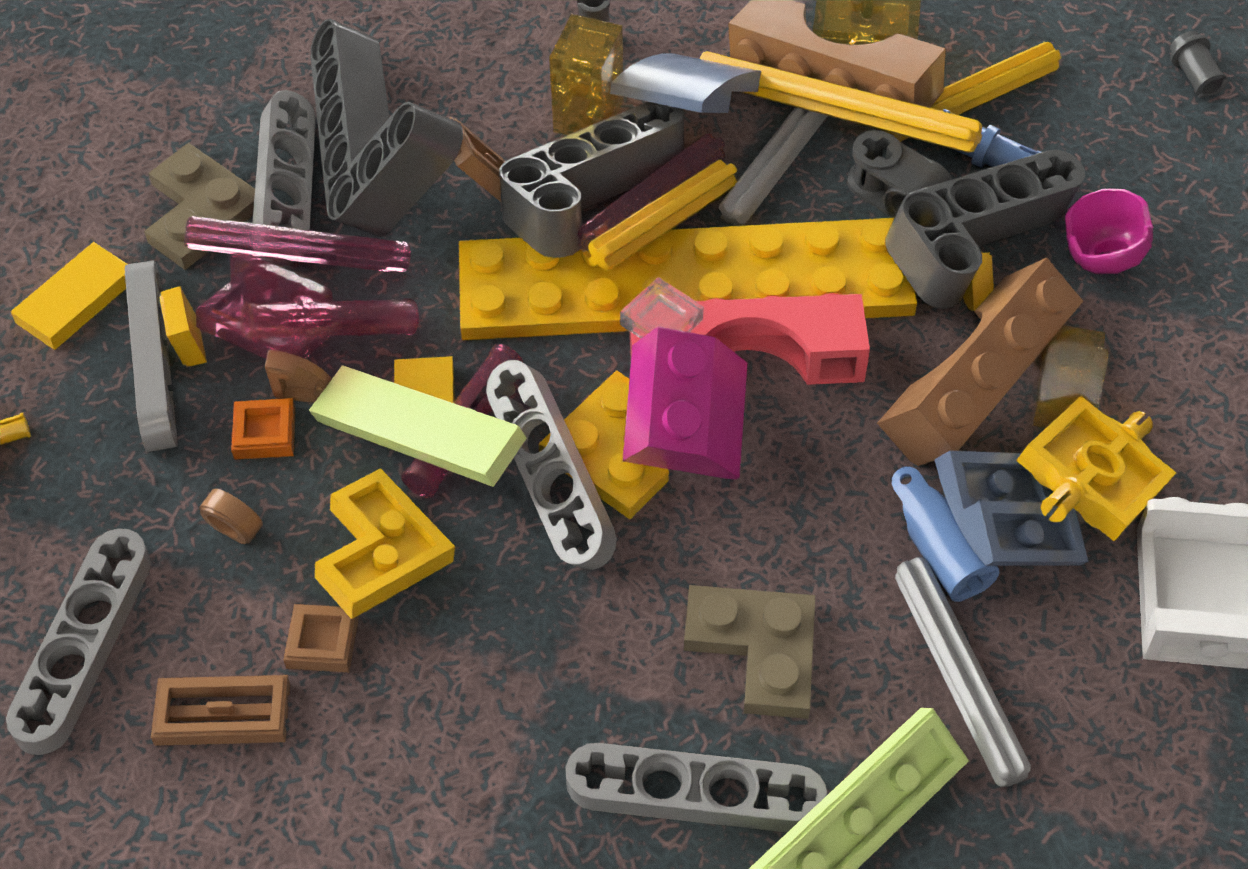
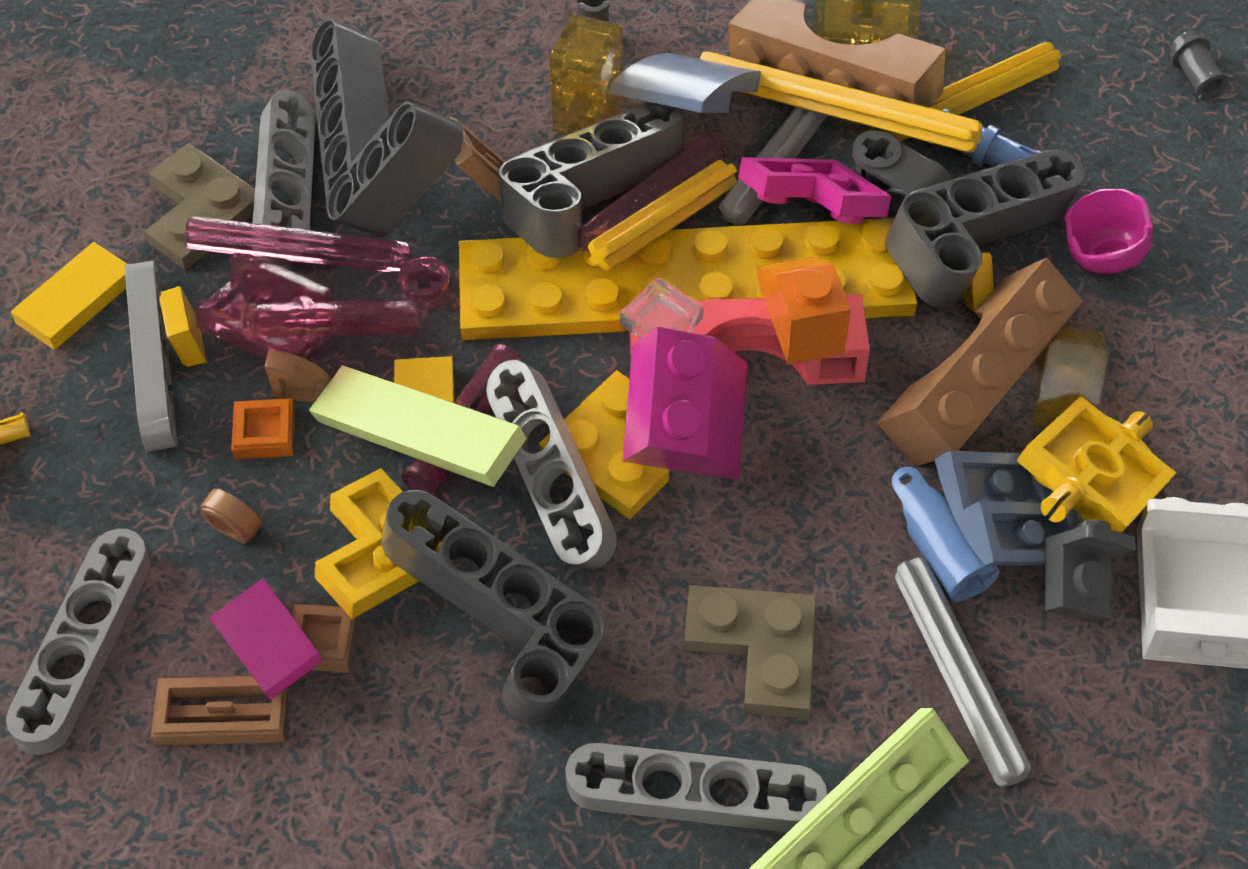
(266, 638): none -> dark pink slope
(423, 268): none -> clear pink bush
(483, 592): none -> dark grey beam
(806, 308): none -> orange slope
(818, 181): none -> dark pink plate
(1081, 569): none -> dark grey bracket

